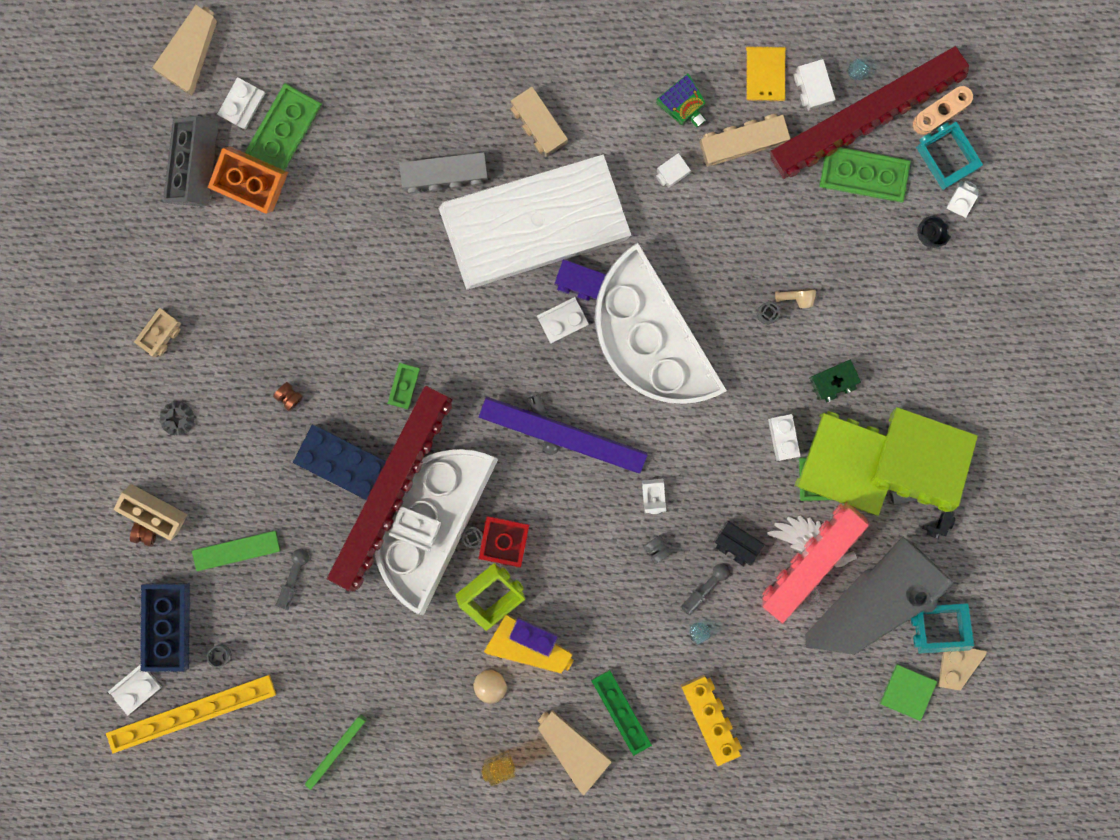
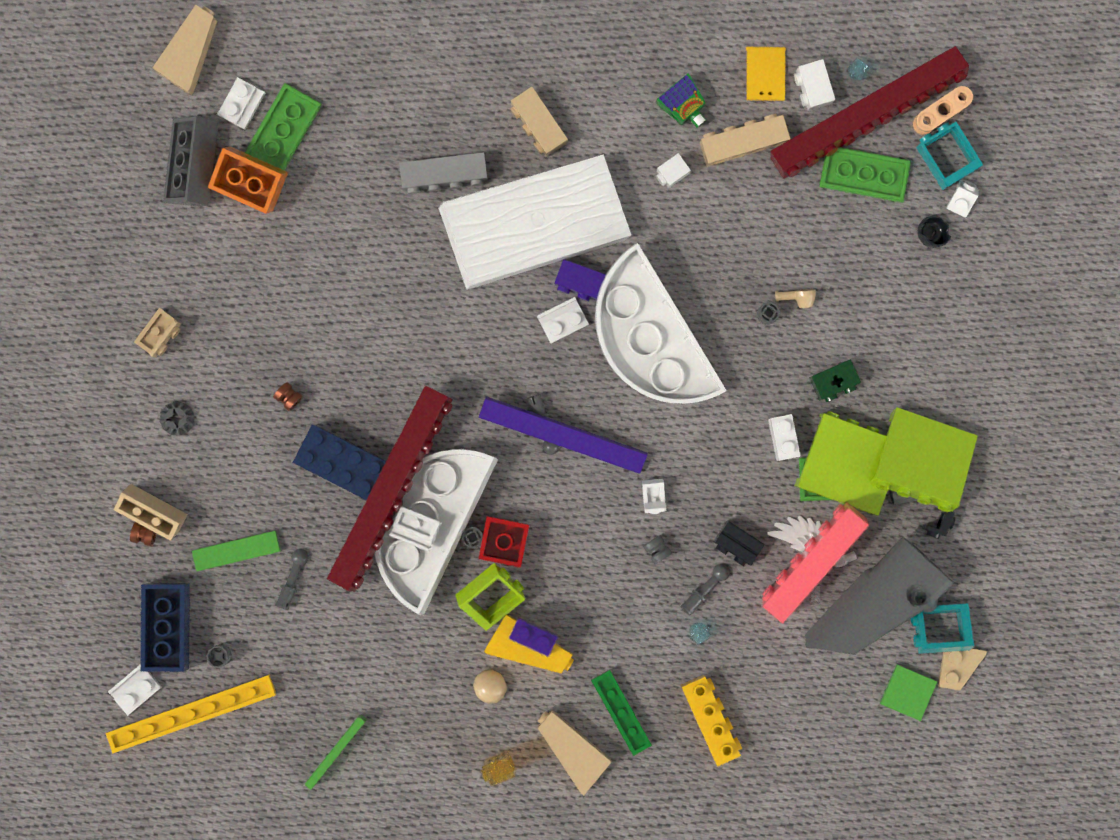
(403, 386): bright green plate -> none

